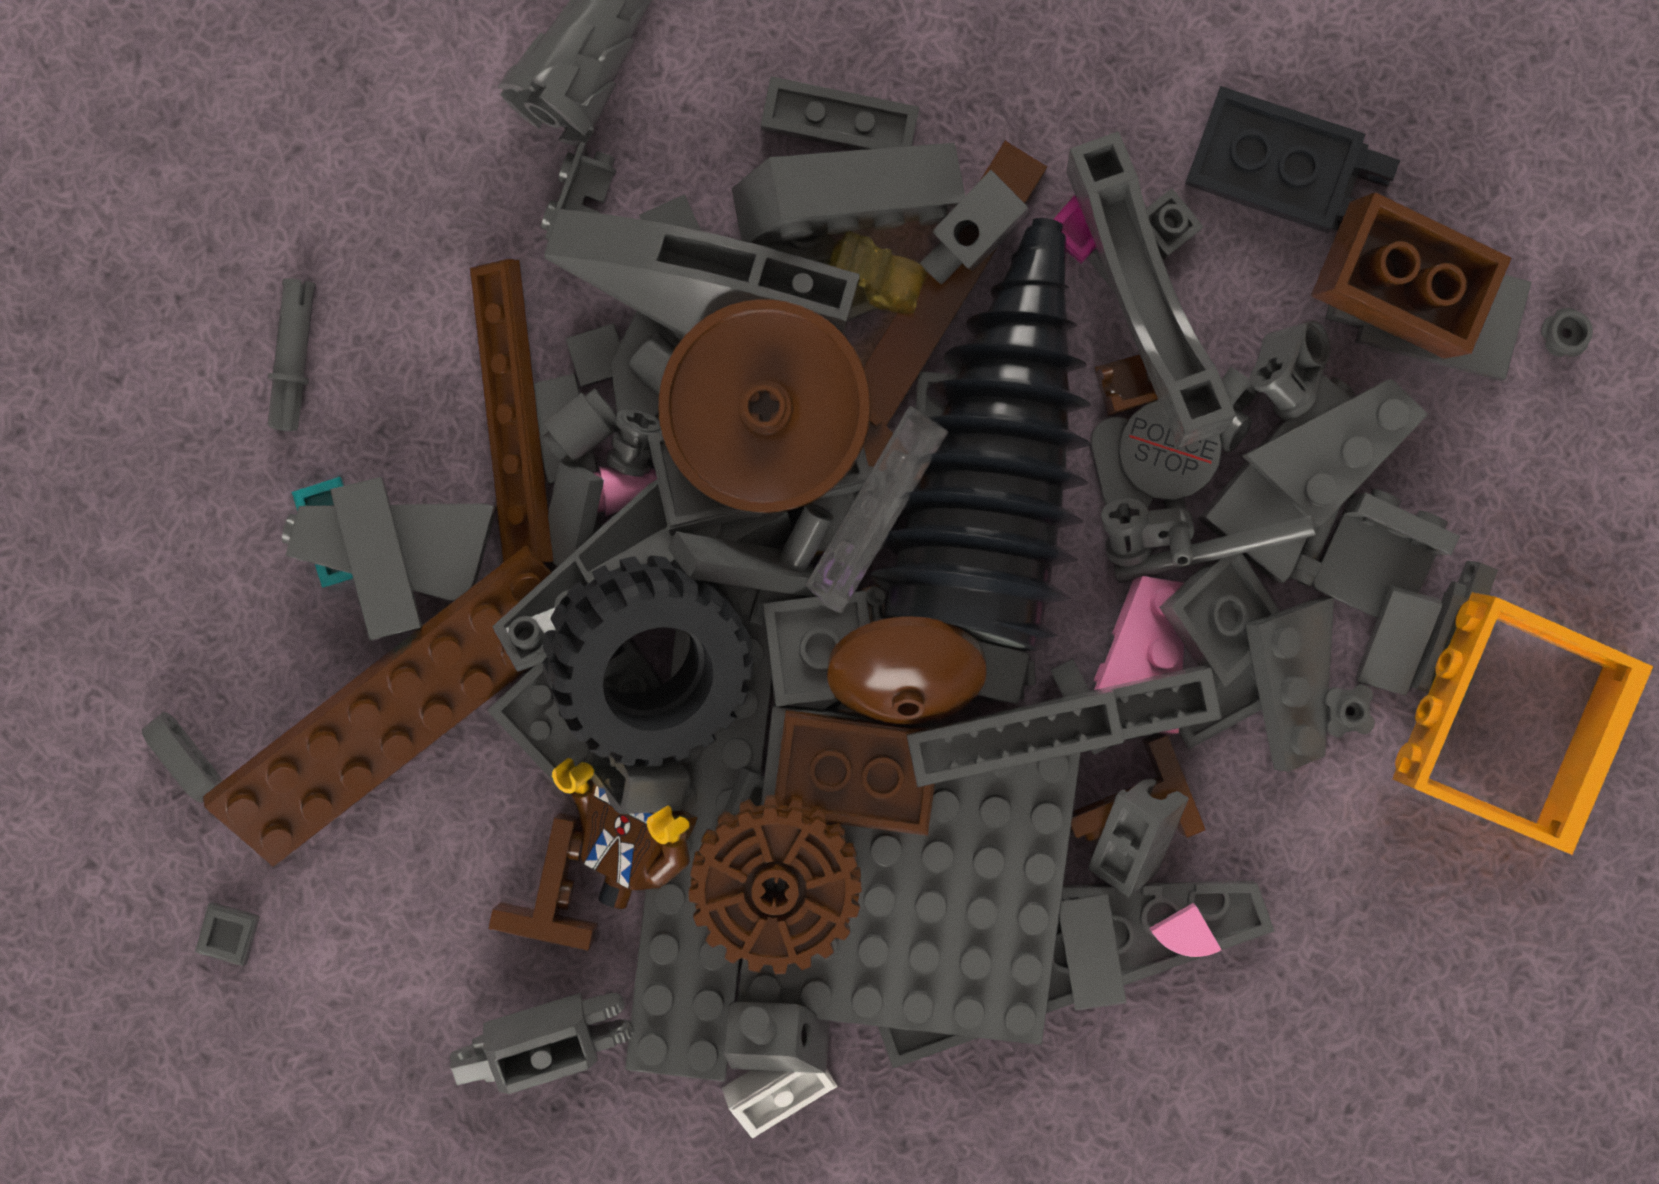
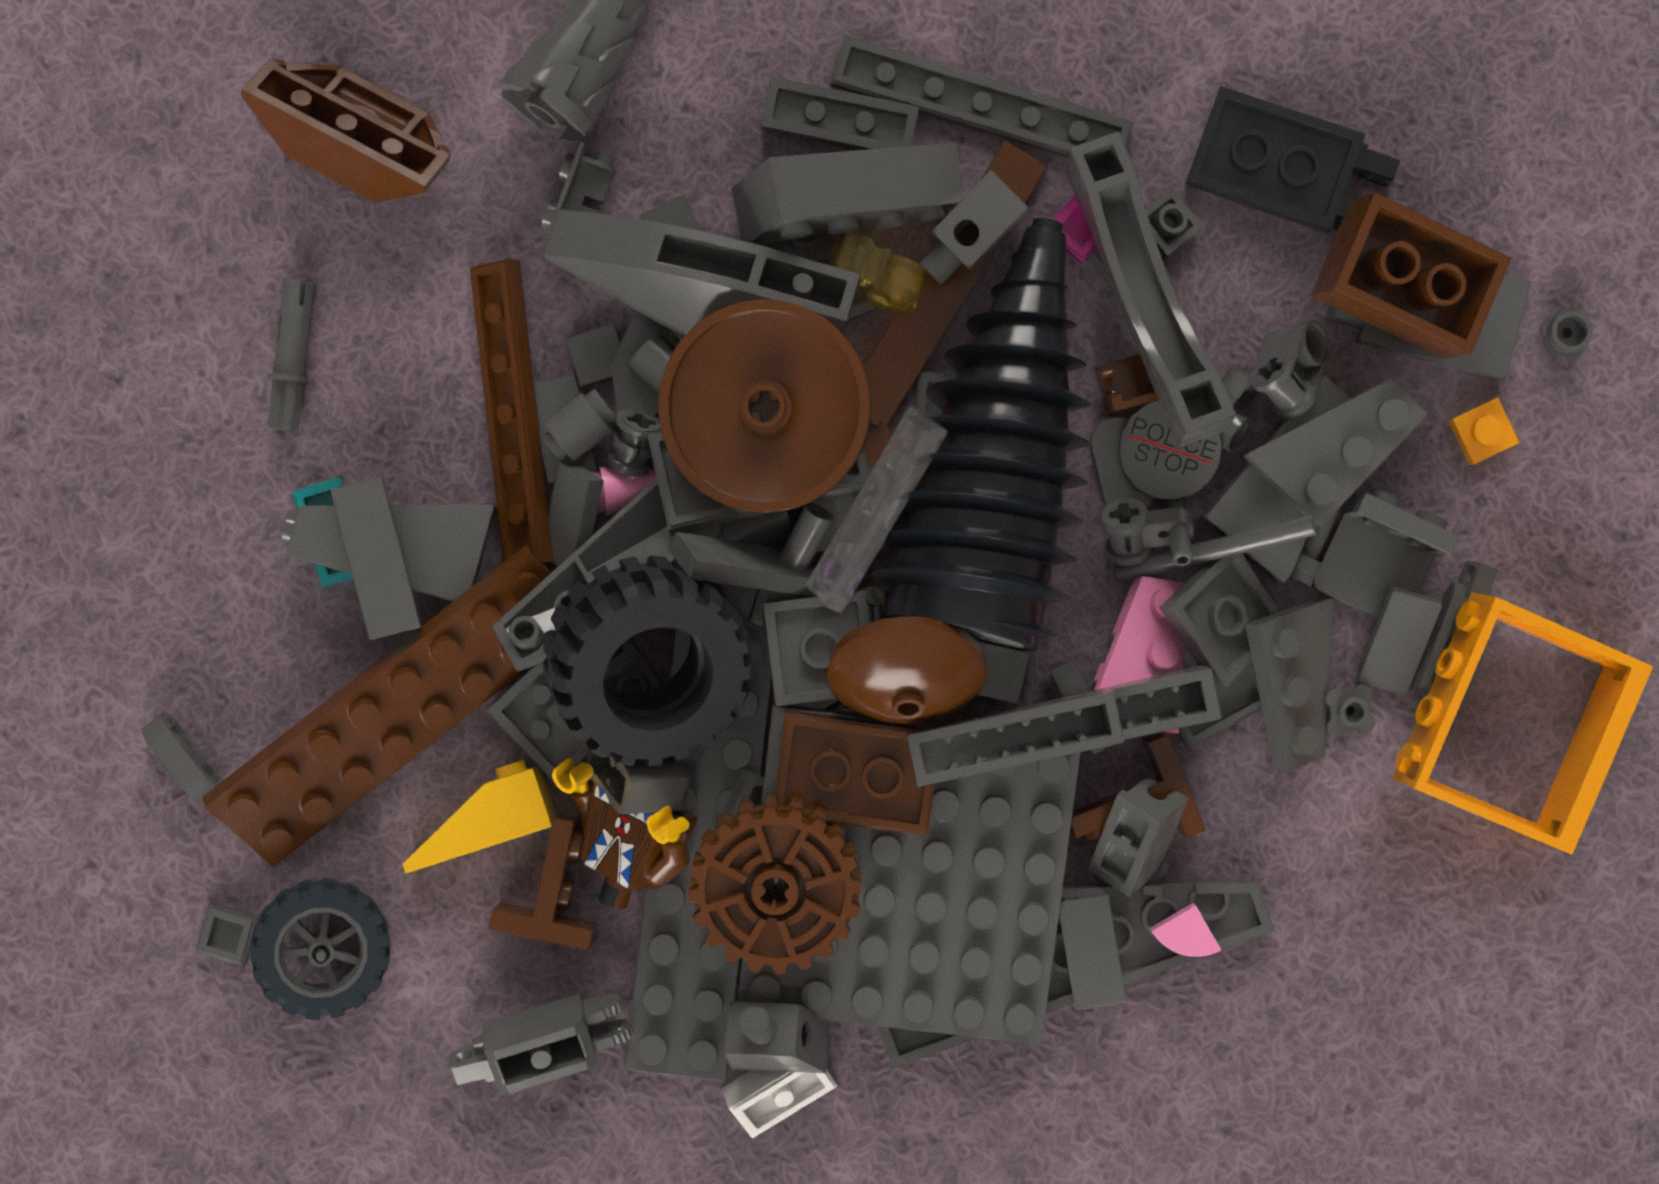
(337, 995): none -> black wheel
(347, 128): none -> reddish brown wedge
(498, 812): none -> yellow slope
(971, 98): none -> dark grey tile
(1483, 431): none -> light orange plate

